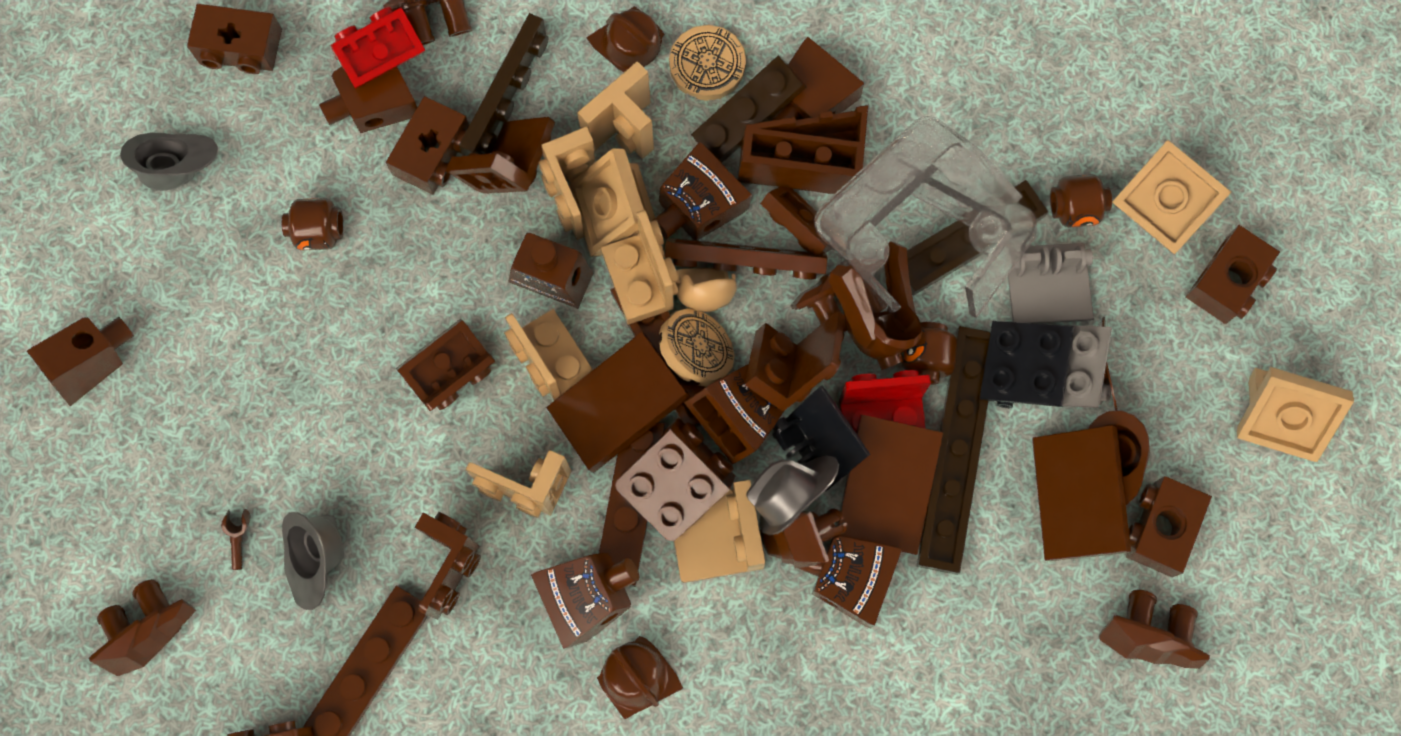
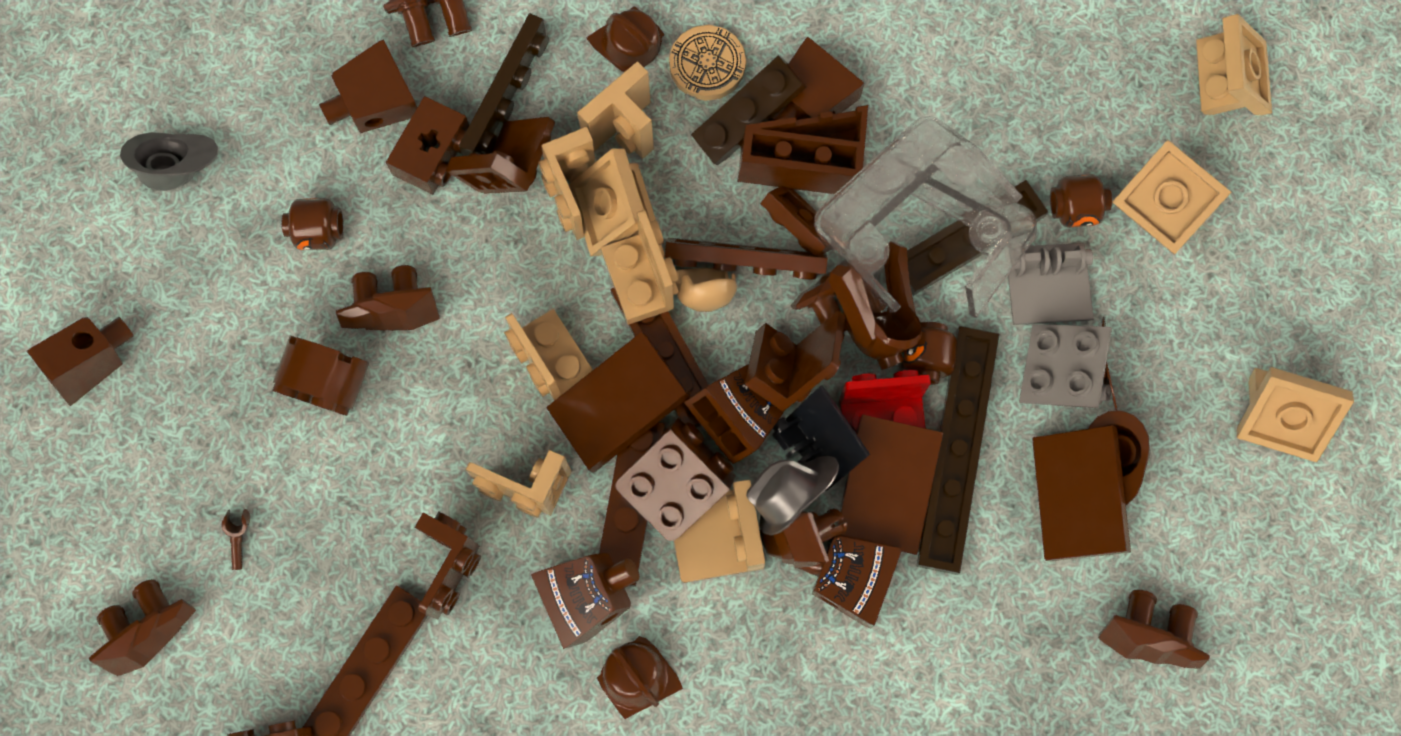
(234, 38): reddish brown brick -> none
(310, 553): flat silver piece -> none
(319, 375): none -> reddish brown brick
(376, 47): red bracket -> none
(393, 310): none -> reddish brown connector
(446, 366): reddish brown bracket -> none
(549, 269): reddish brown torso -> none
(696, 347): tan tile -> none
(700, 196): reddish brown torso -> none
(1027, 364): black hinge -> none
(1184, 510): reddish brown brick -> none
(1234, 69): none -> tan bracket
(1248, 258): reddish brown brick -> none

